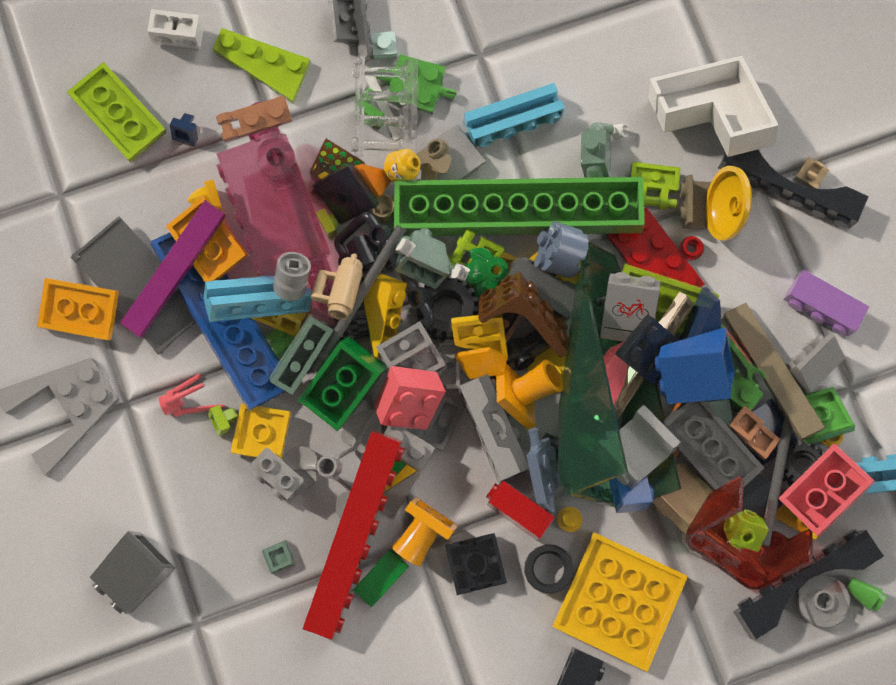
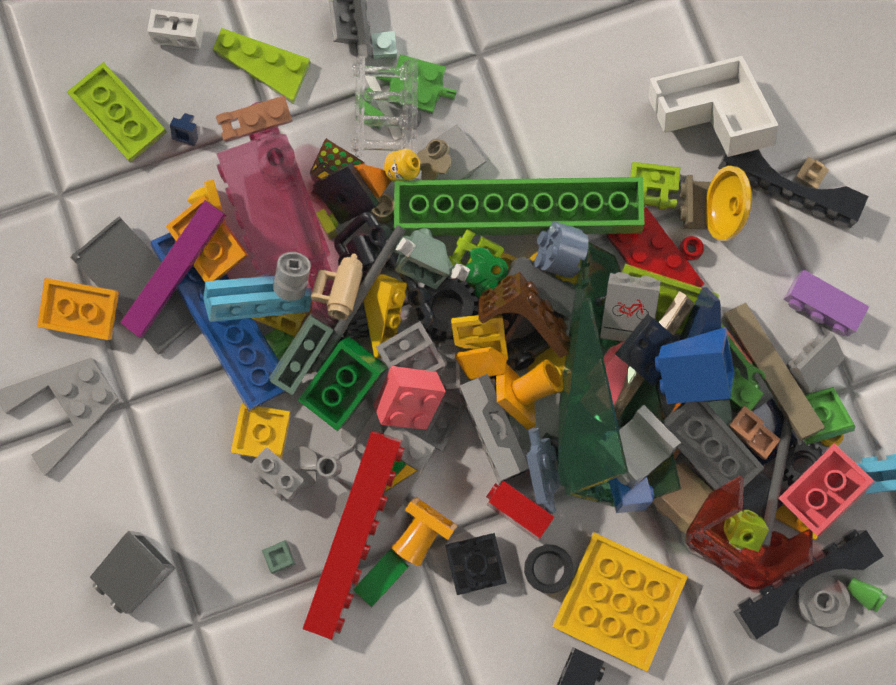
(173, 399): coral plant -> none
(221, 419): lime tile -> none
(513, 115): medium azure brick -> none
(569, 519): yellow plate -> none
(597, 148): sand green torso -> none

